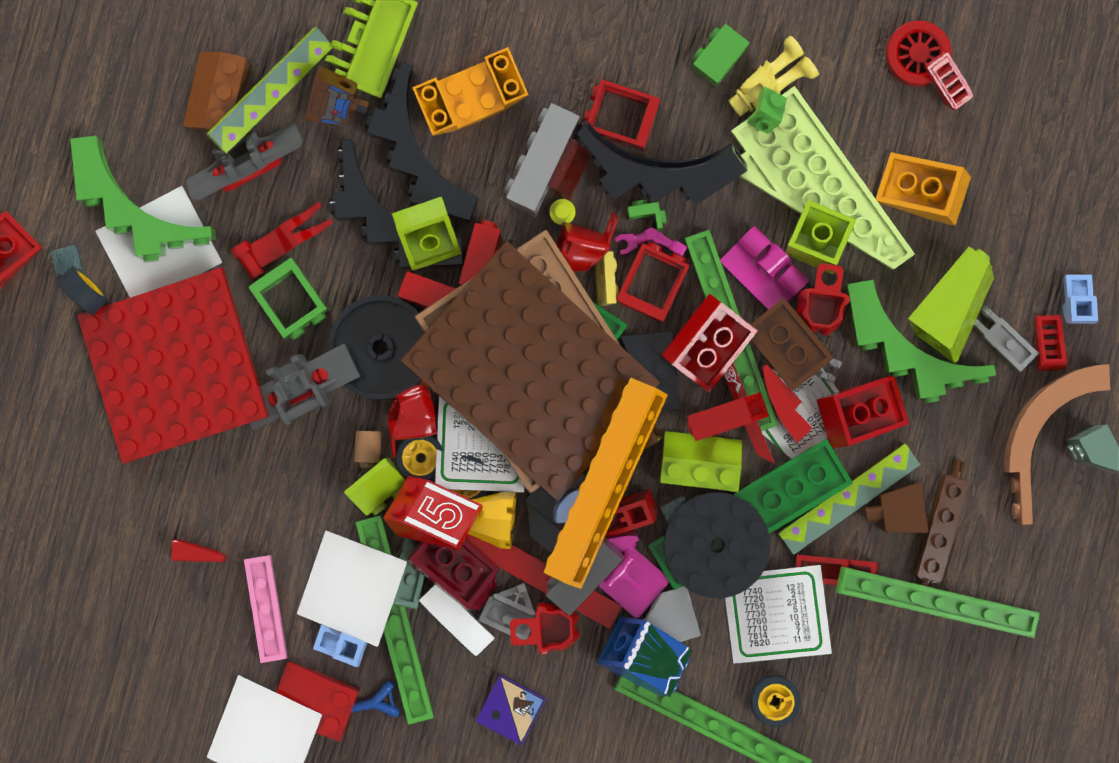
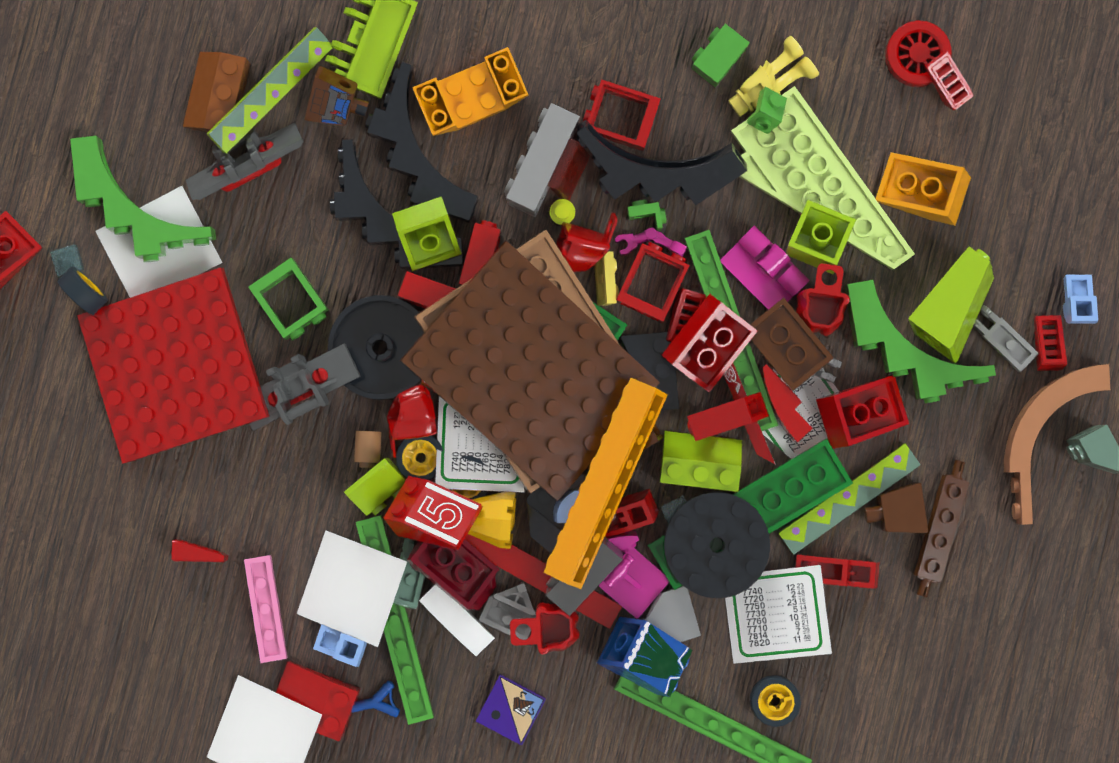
(276, 243): red flag -> none
(679, 304): none -> red slope
(937, 602): bright green tile -> none

